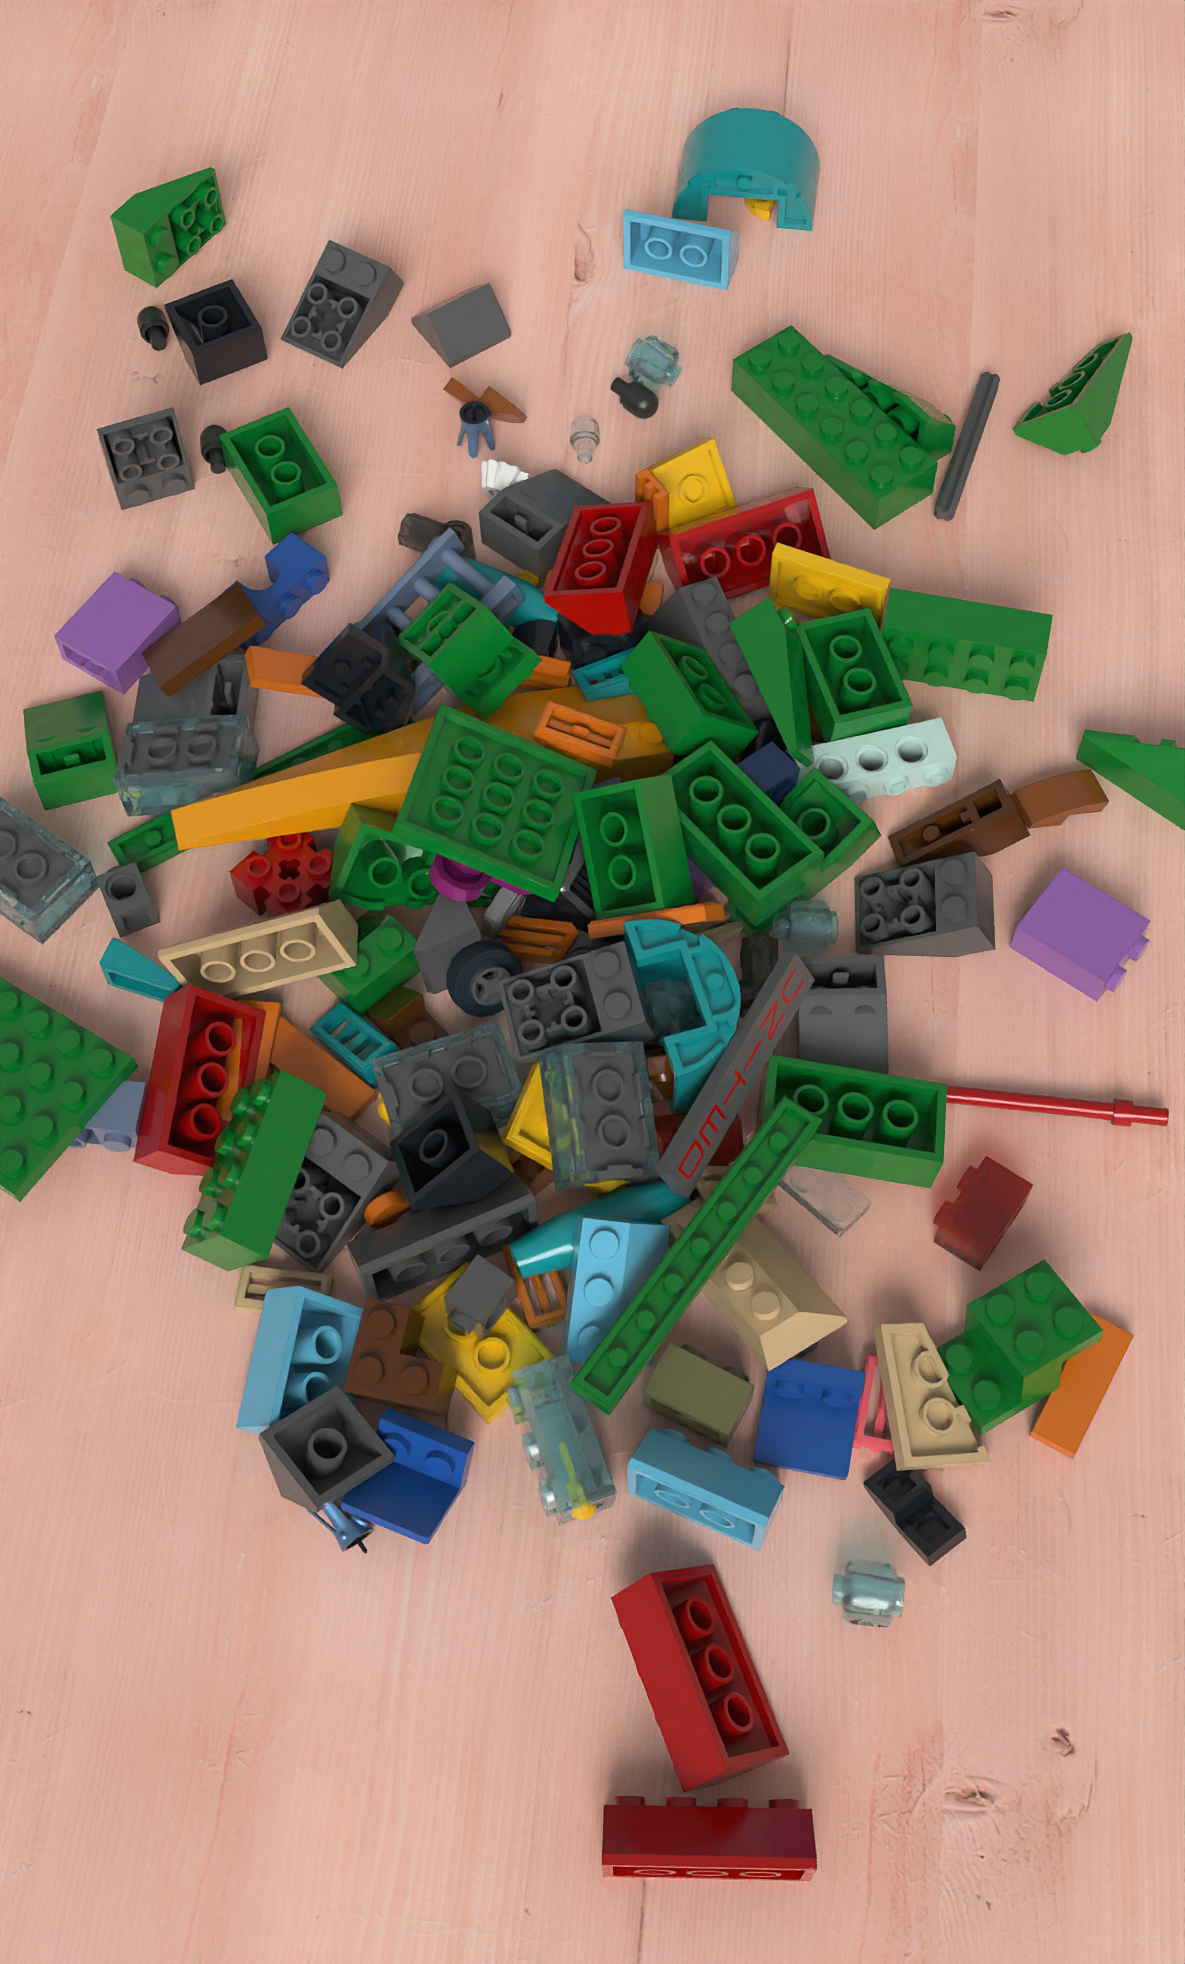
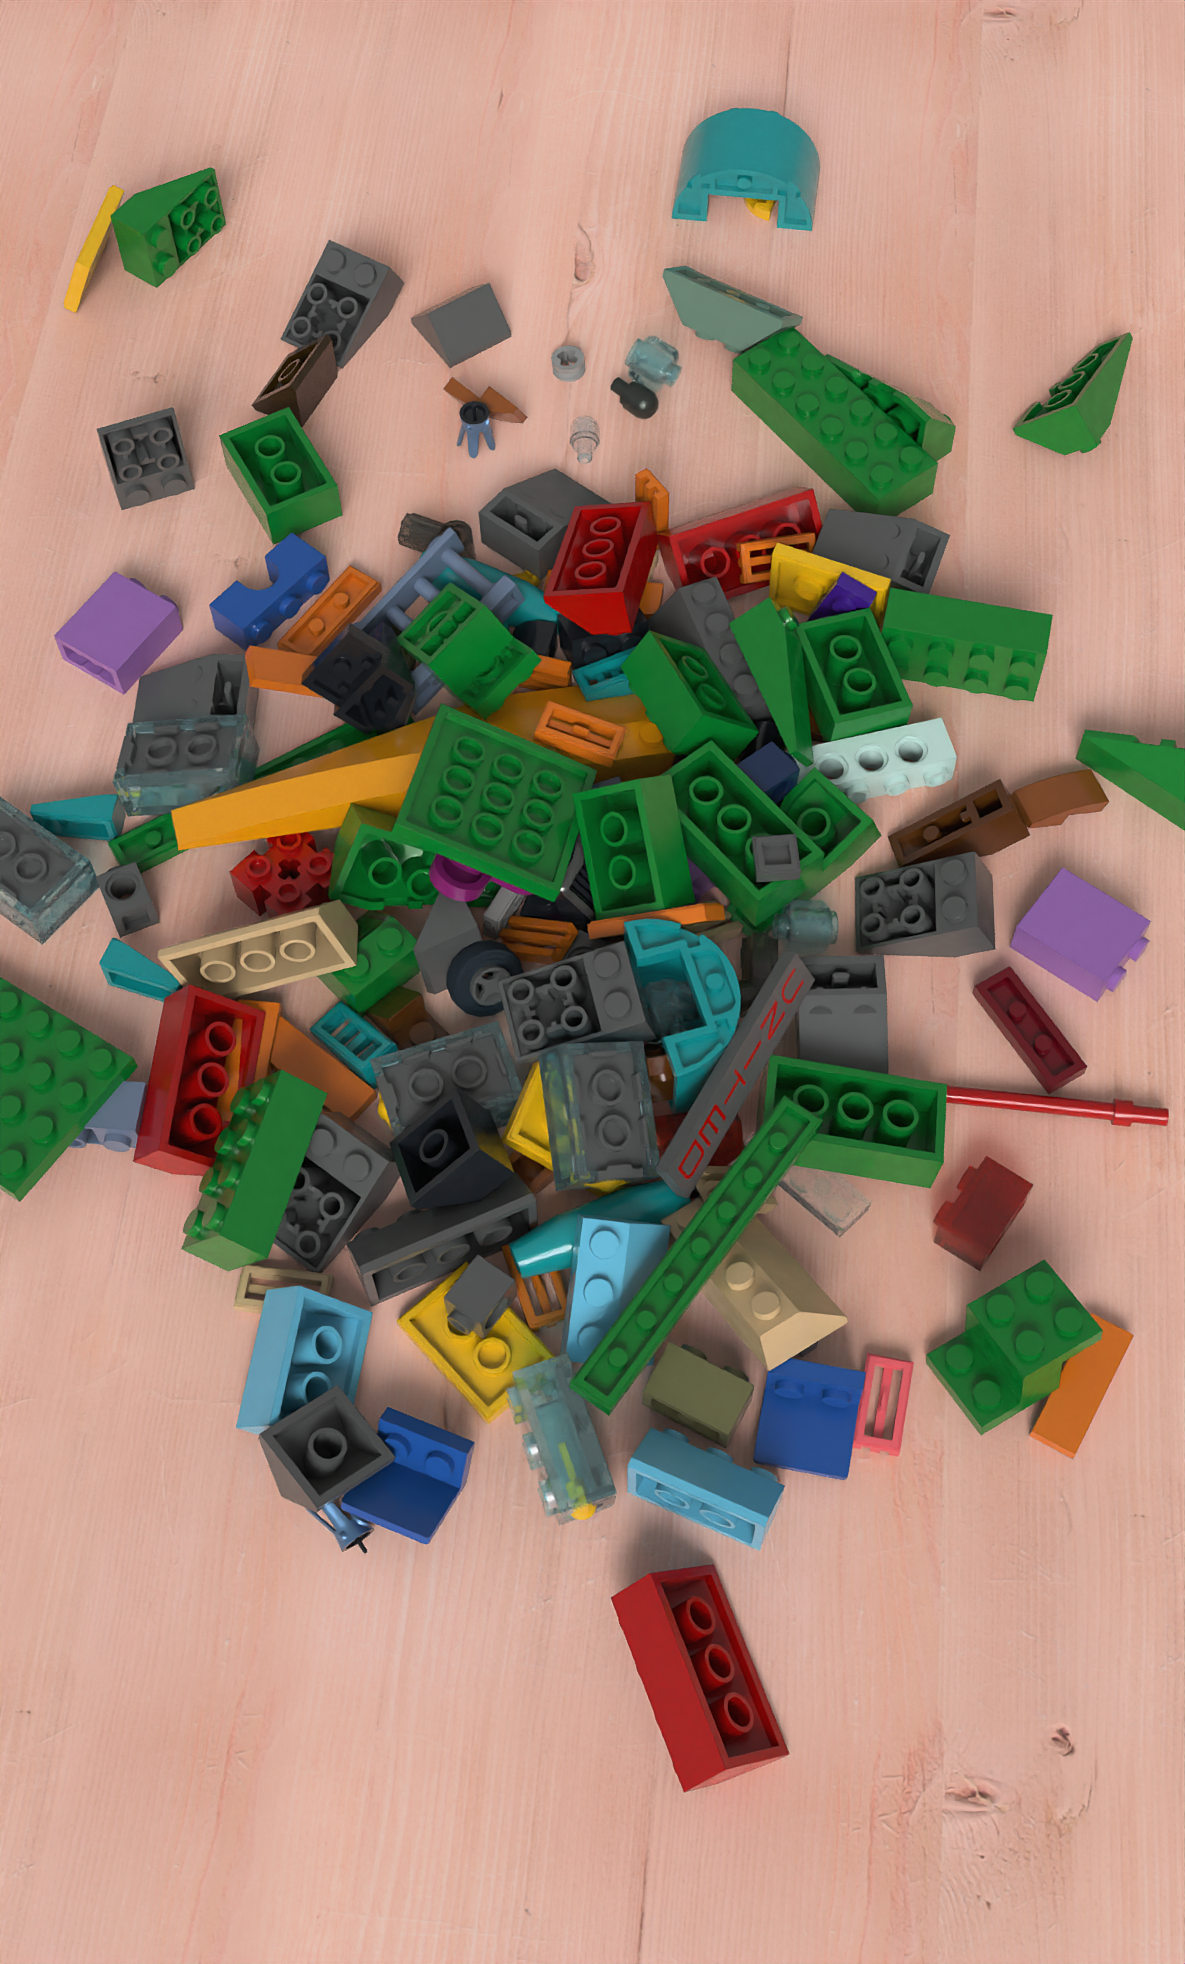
(71, 750): green slope -> none
(84, 817): none -> teal slope
(92, 249): none -> yellow tile
(153, 327): pearl dark grey cylinder -> none
(203, 639): reddish brown tile -> none
(212, 449): pearl dark grey cylinder -> none
(217, 331): black slope -> none
(300, 381): none -> dark brown slope
(331, 613): none -> orange tile
(385, 1362): reddish brown brick -> none
(386, 1209): orange tile -> none
(499, 475): white piece -> none
(571, 372): none -> light grey bush
(679, 249): medium azure slope -> none
(694, 482): yellow bracket -> none
(708, 1841): red slope -> none
(723, 311): none -> sand green wedge
(746, 561): none -> orange tile
(776, 858): none -> dark grey tile
(843, 597): none -> dark purple plate
(869, 1593): clear light blue head -> none
(885, 546): none -> dark grey slope
(915, 1511): black slope -> none
(921, 1408): tan wing -> none
(966, 446): dark grey axle -> none
(1029, 1030): none -> dark red plate

